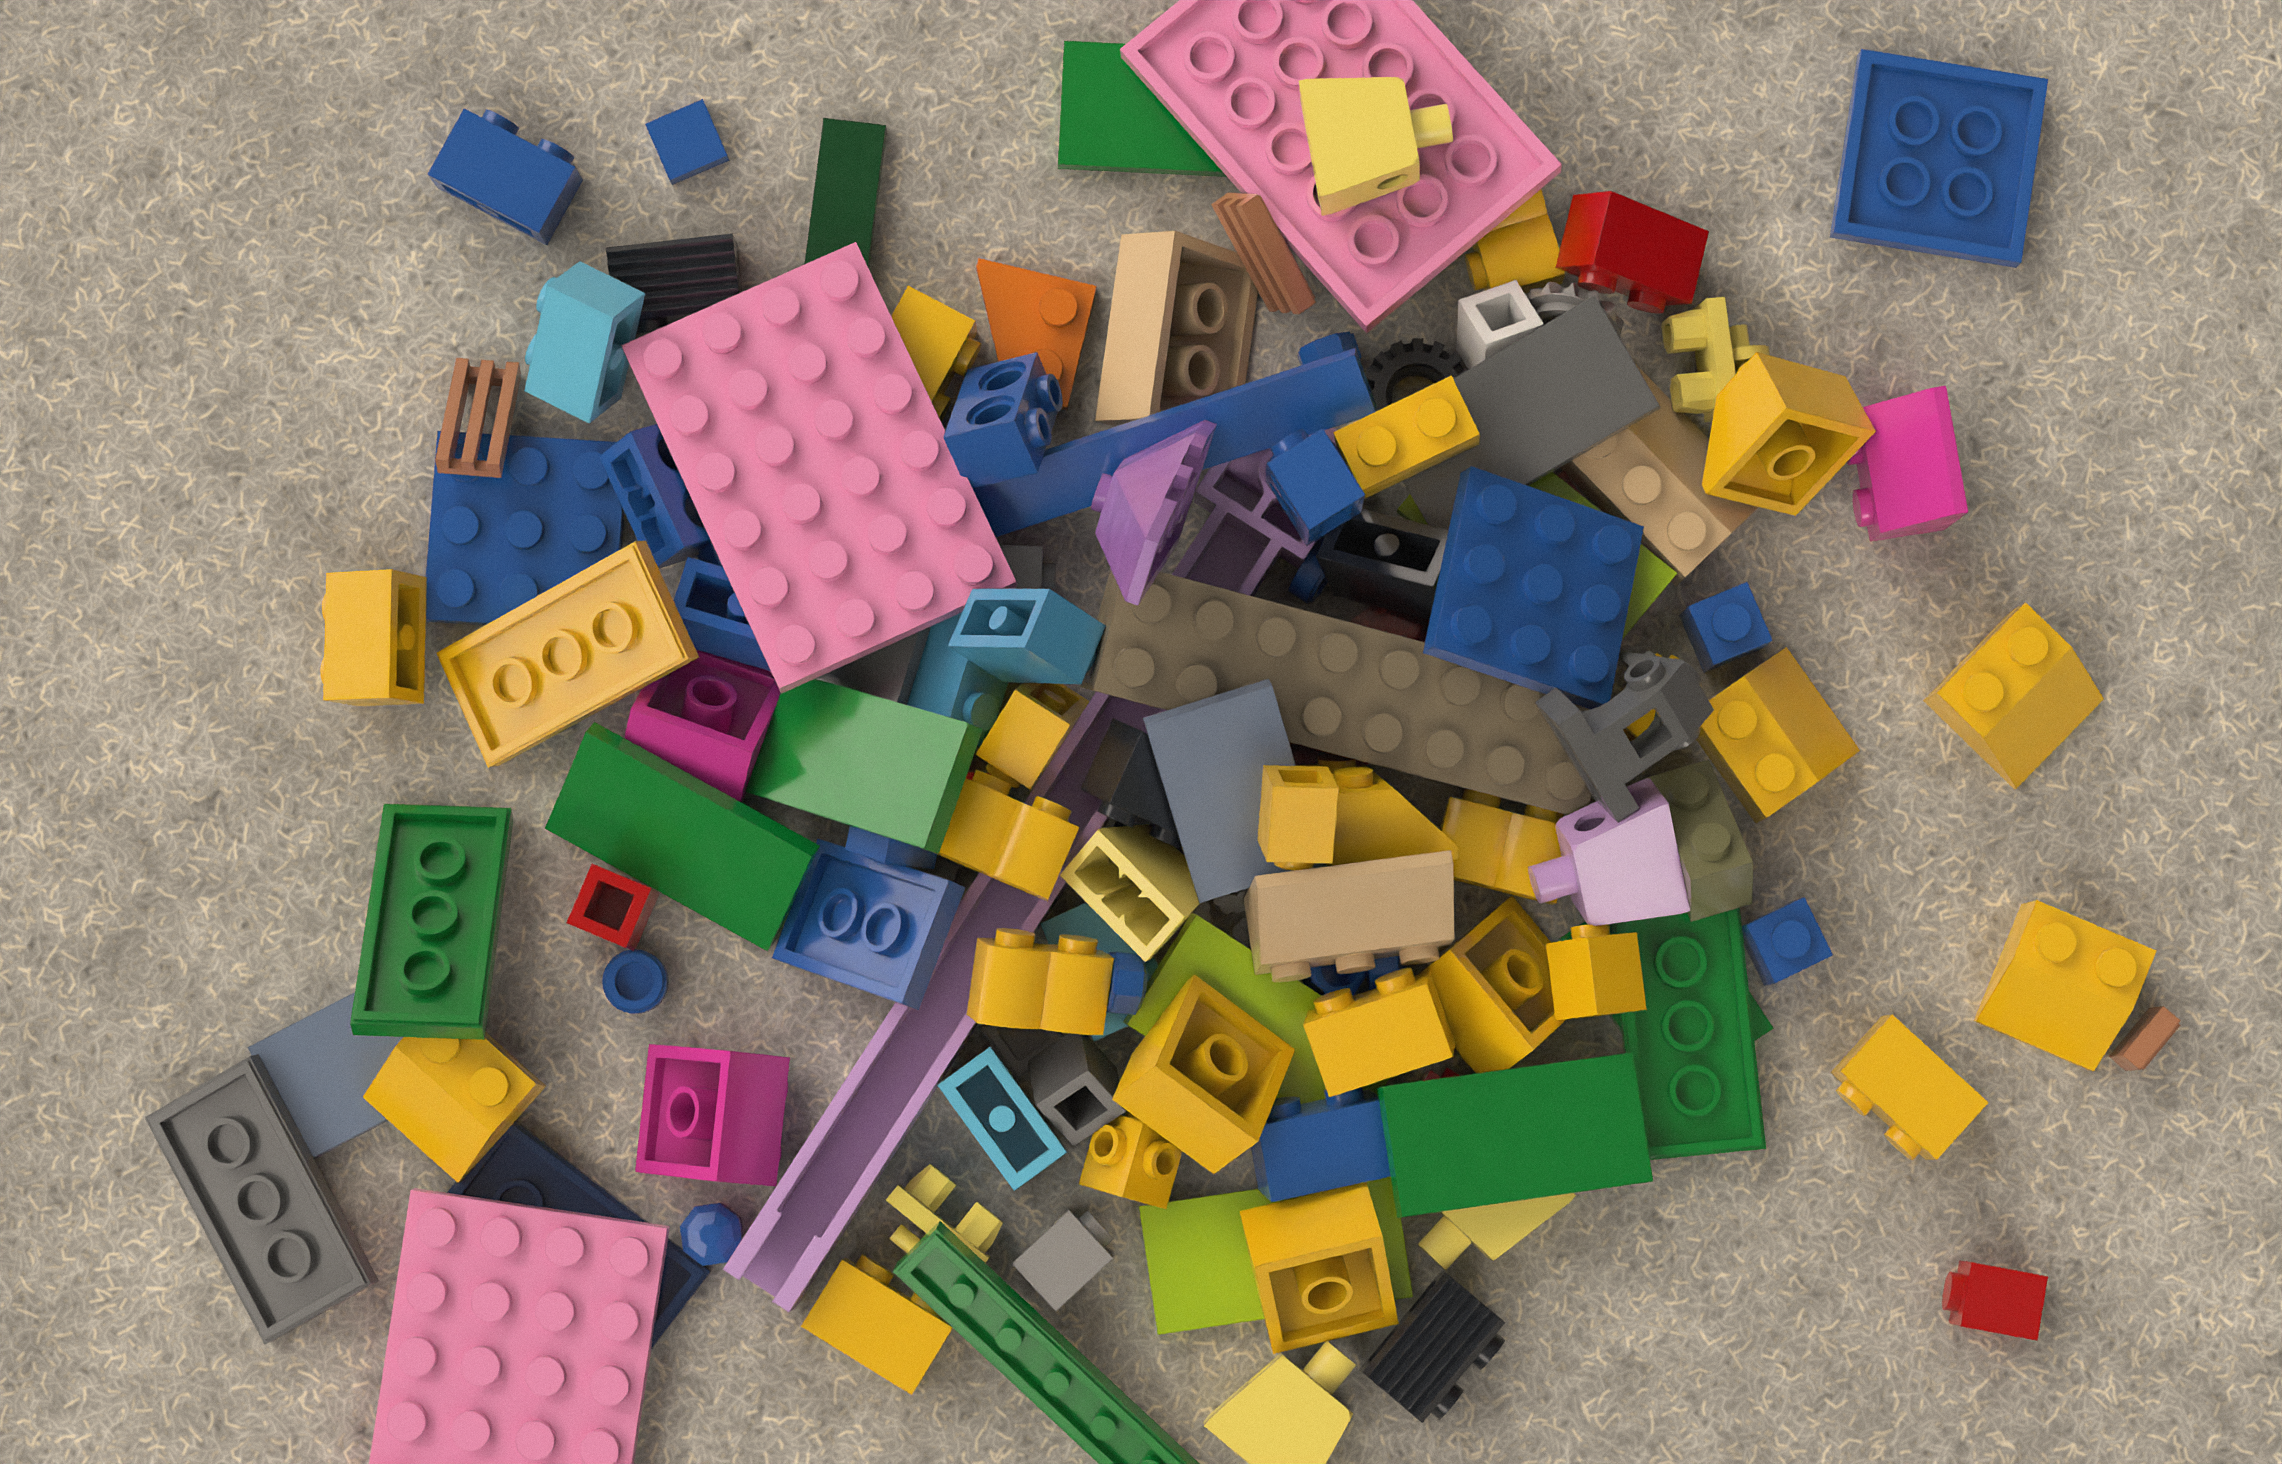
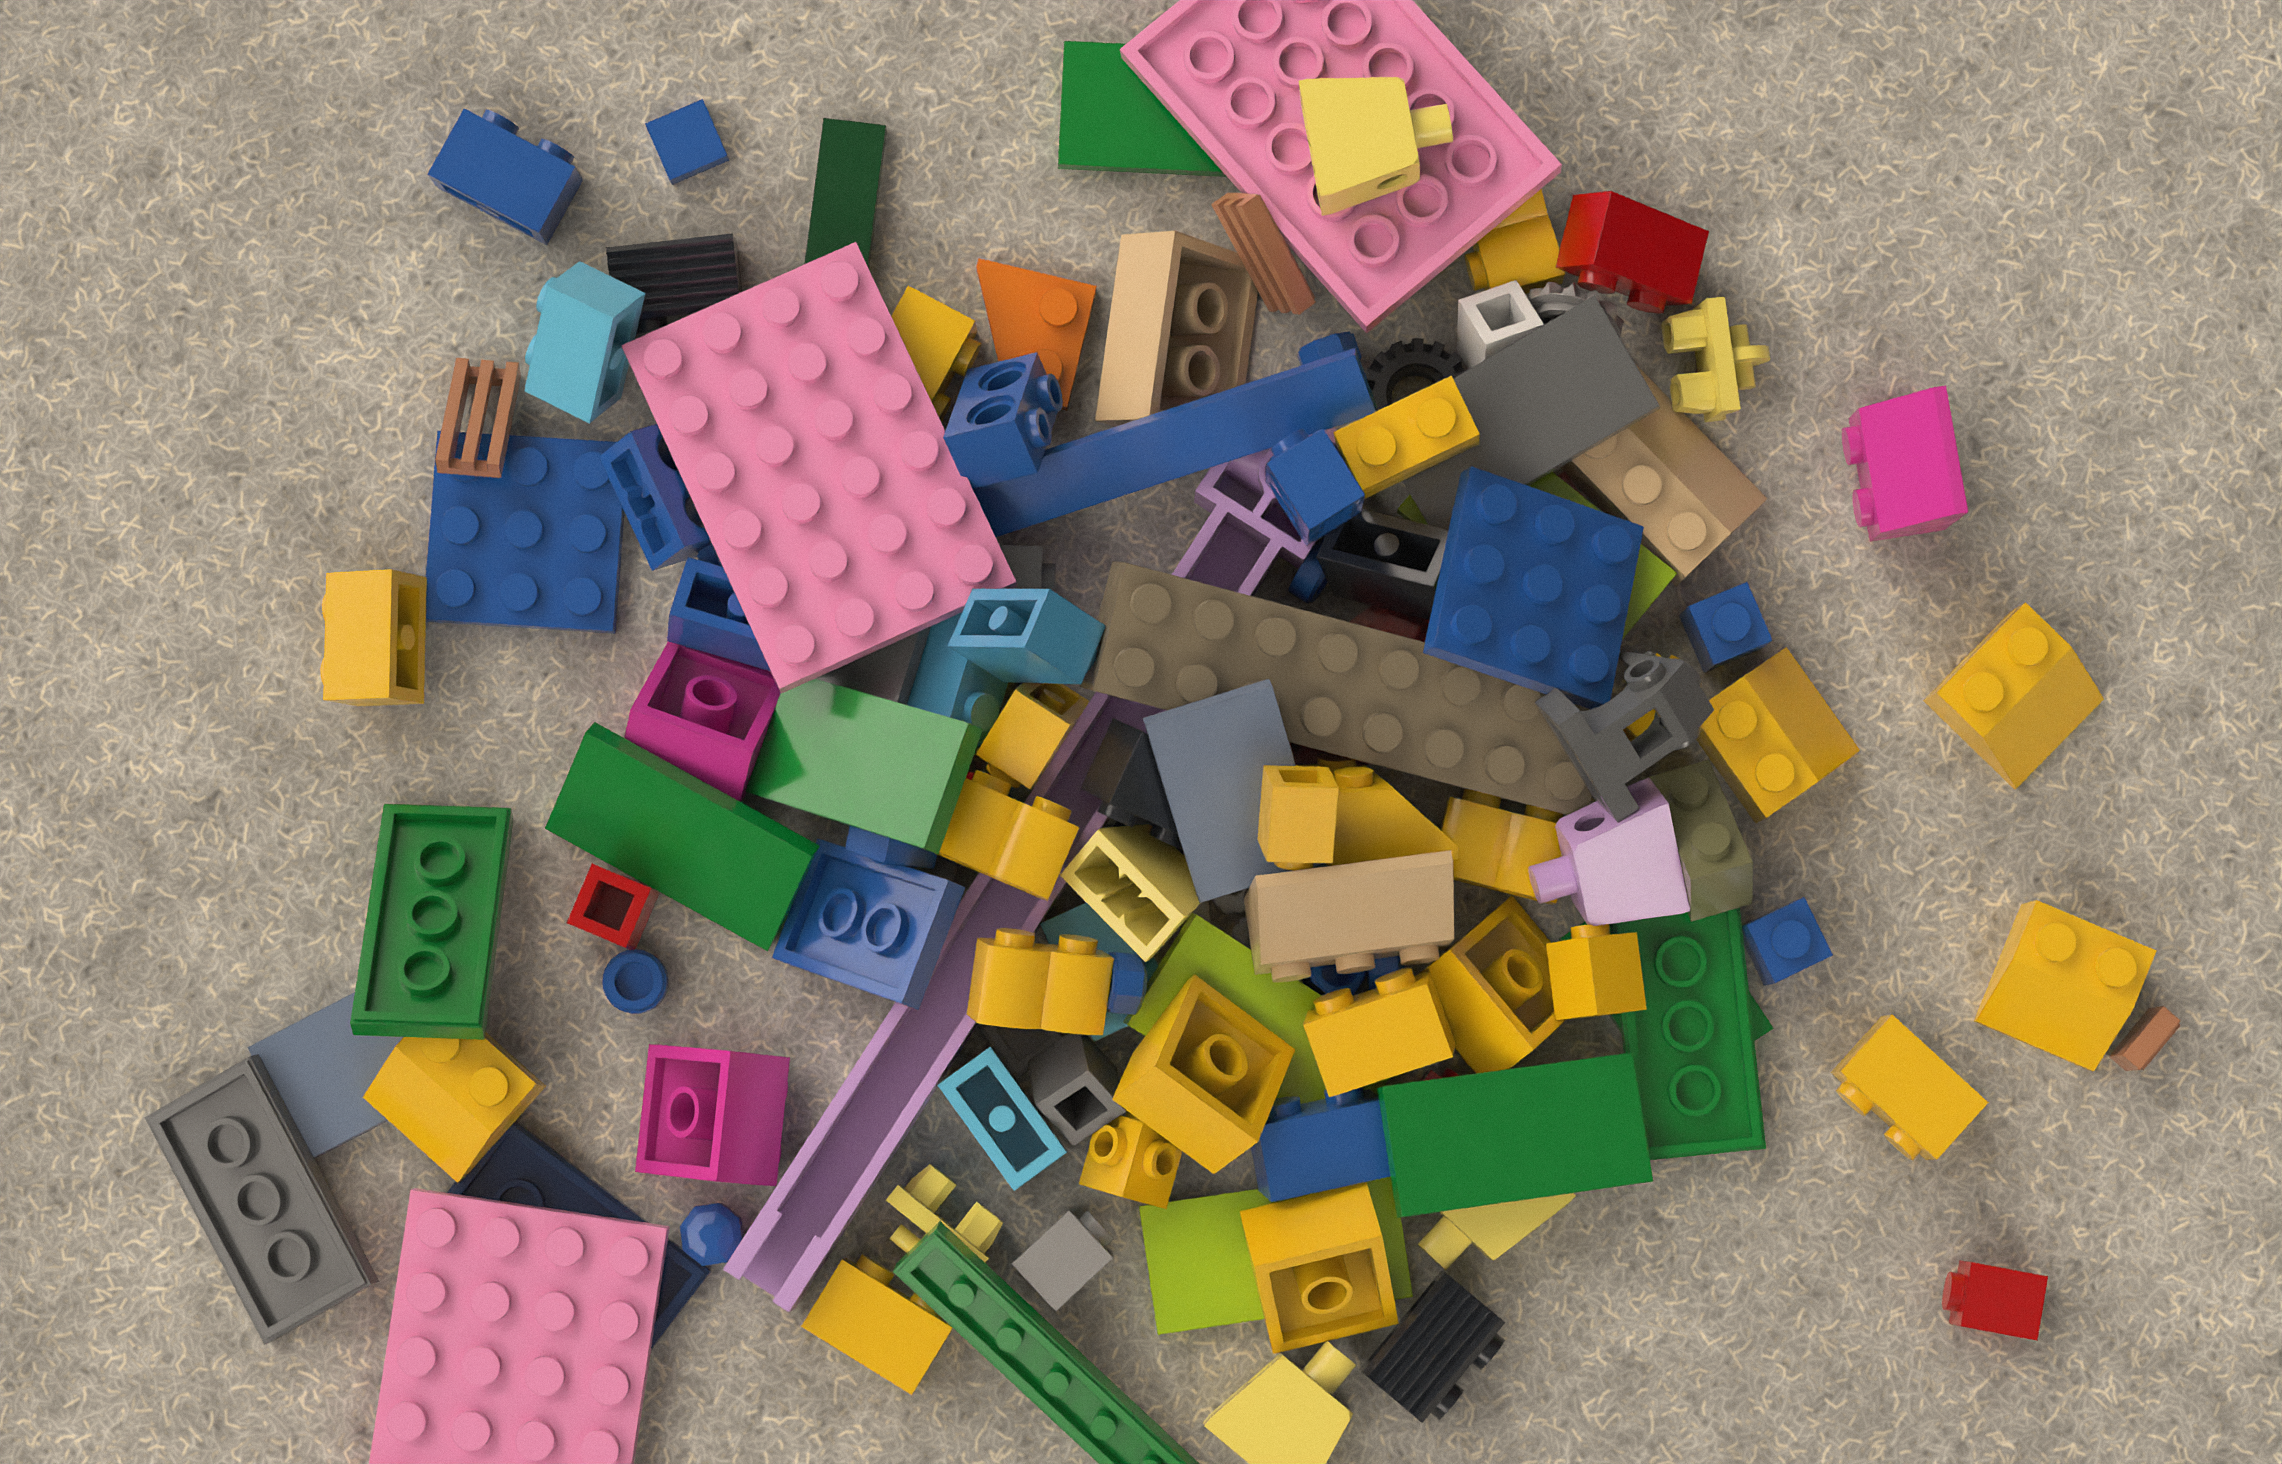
(567, 654): yellow tile -> none
(1148, 506): medium lavender wedge -> none
(1781, 434): yellow slope -> none
(1939, 158): blue plate -> none

